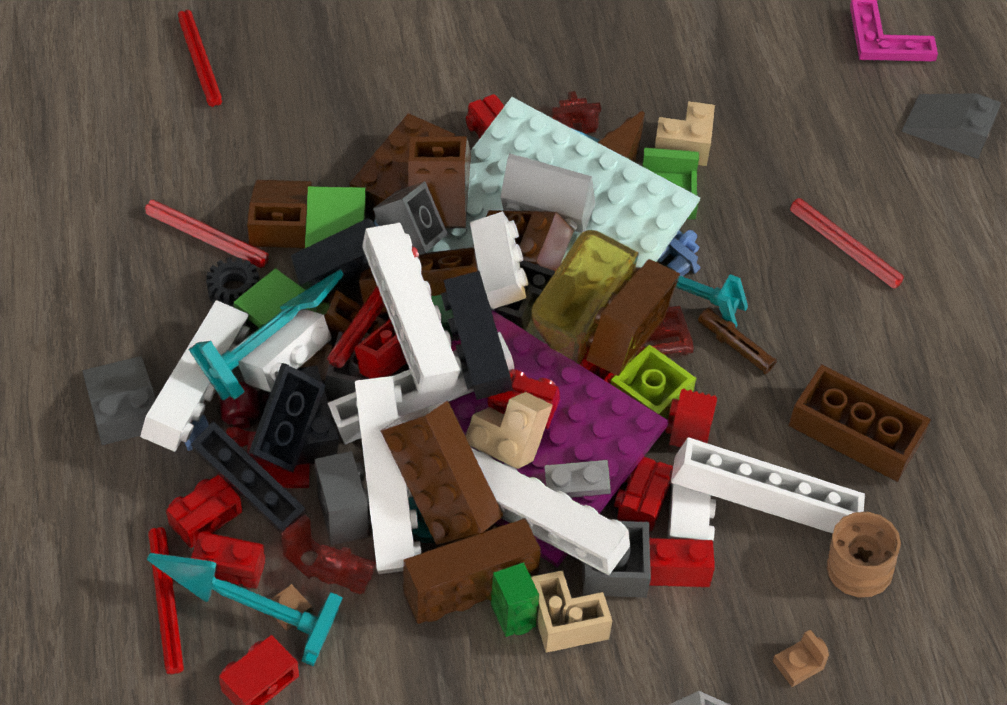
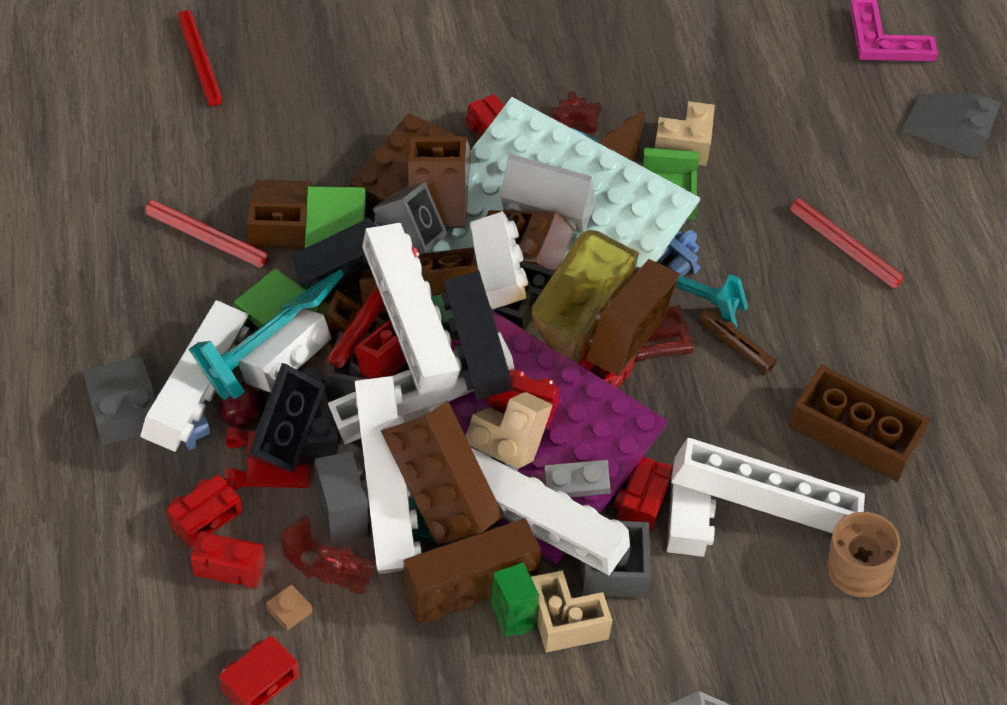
(166, 606): red axle -> none
(199, 579): teal piece -> none
(230, 272): black tyre -> none
(248, 478): black brick -> none
(654, 380): lime brick -> none
(681, 562): red brick -> none
(690, 417): red brick -> none
(802, 659): medium nougat bracket -> none

